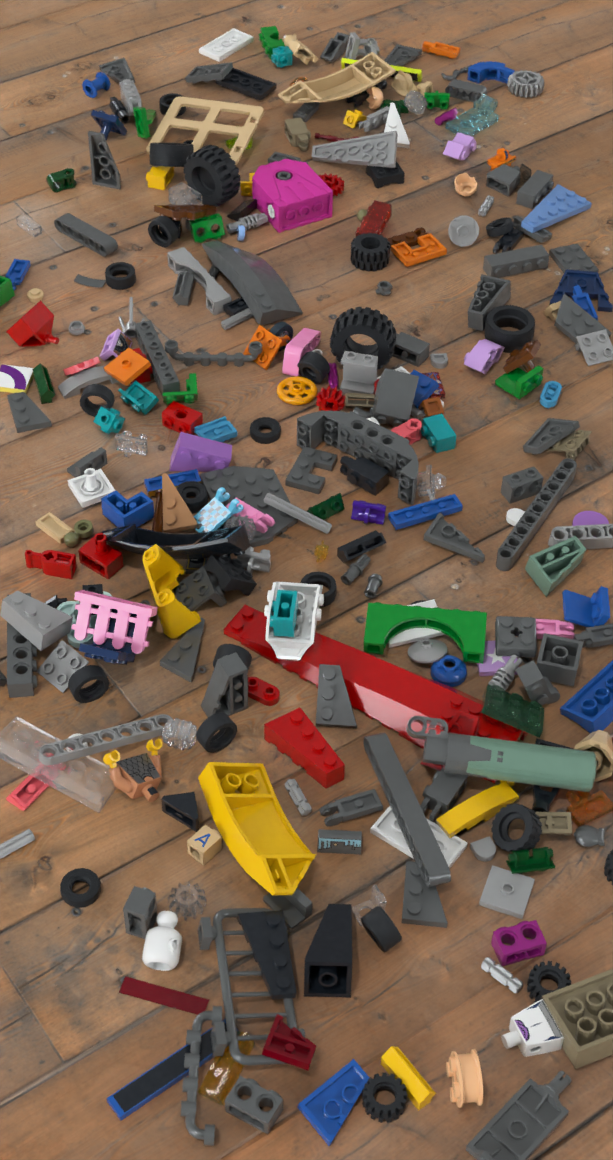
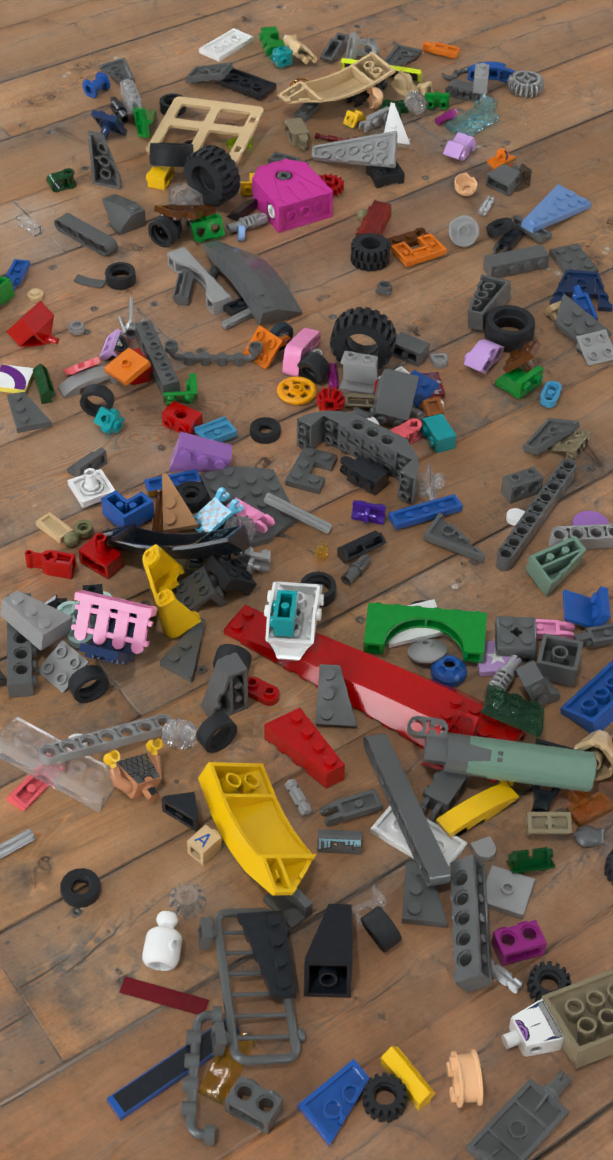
(124, 214): none -> dark grey wedge
(130, 444): clear hips -> none
(139, 397): teal bracket -> none
(140, 911): dark grey brick -> none
(288, 1045): dark red wing -> none
(328, 507): dark green hinge -> none
(375, 582): dark grey pin -> none
(470, 924): none -> dark grey brick
(481, 78): none -> light grey brick
(502, 822): black tyre -> none
(535, 189): dark grey brick -> none

